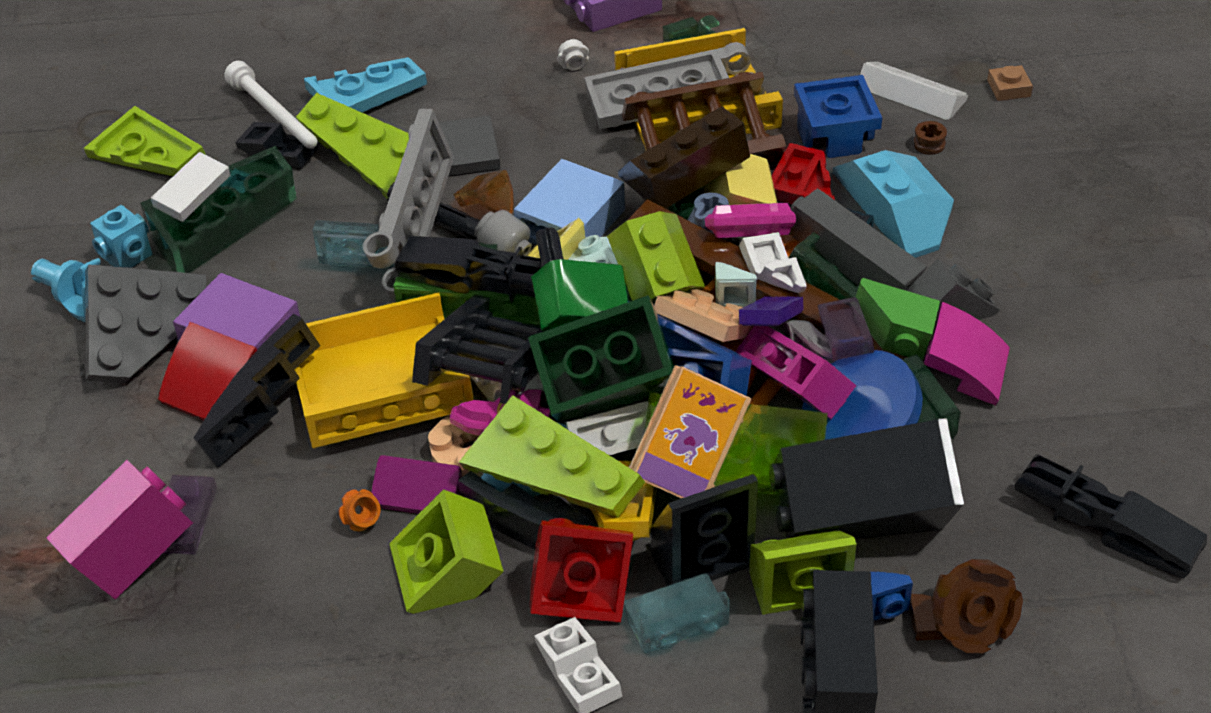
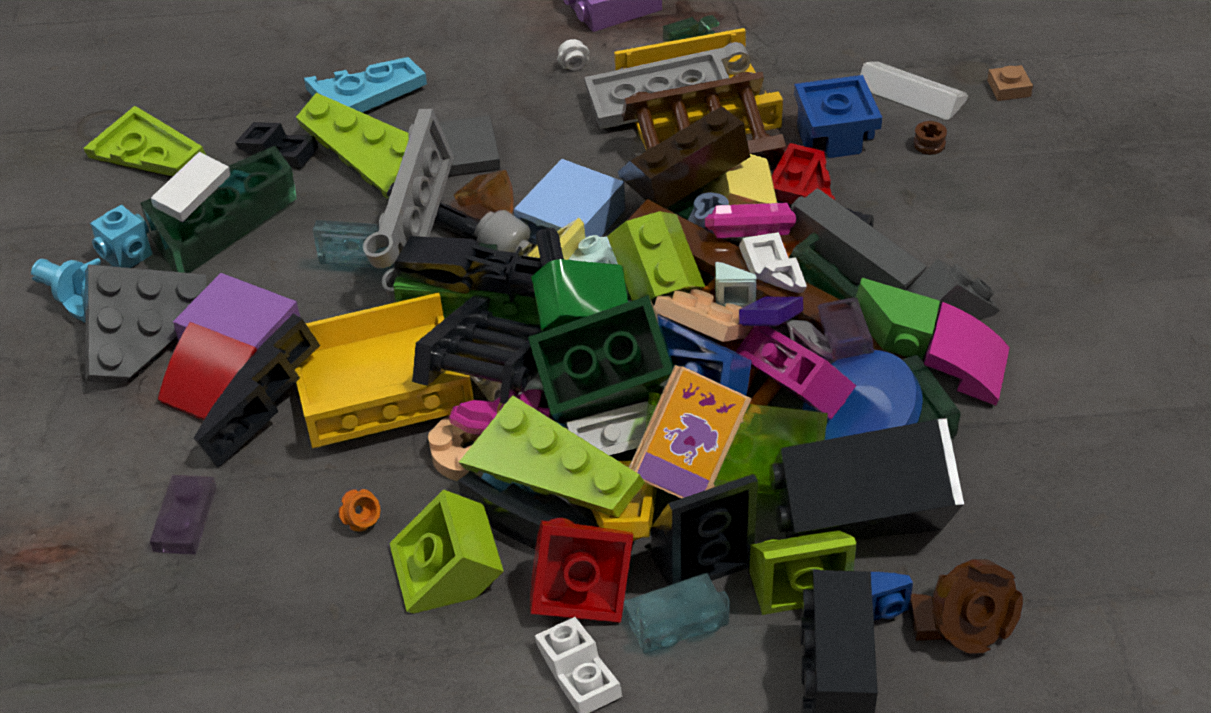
(121, 528): dark pink brick -> none
(242, 78): white piece -> none
(412, 483): magenta slope -> none
(901, 197): medium azure wedge -> none
(1128, 522): black arm -> none

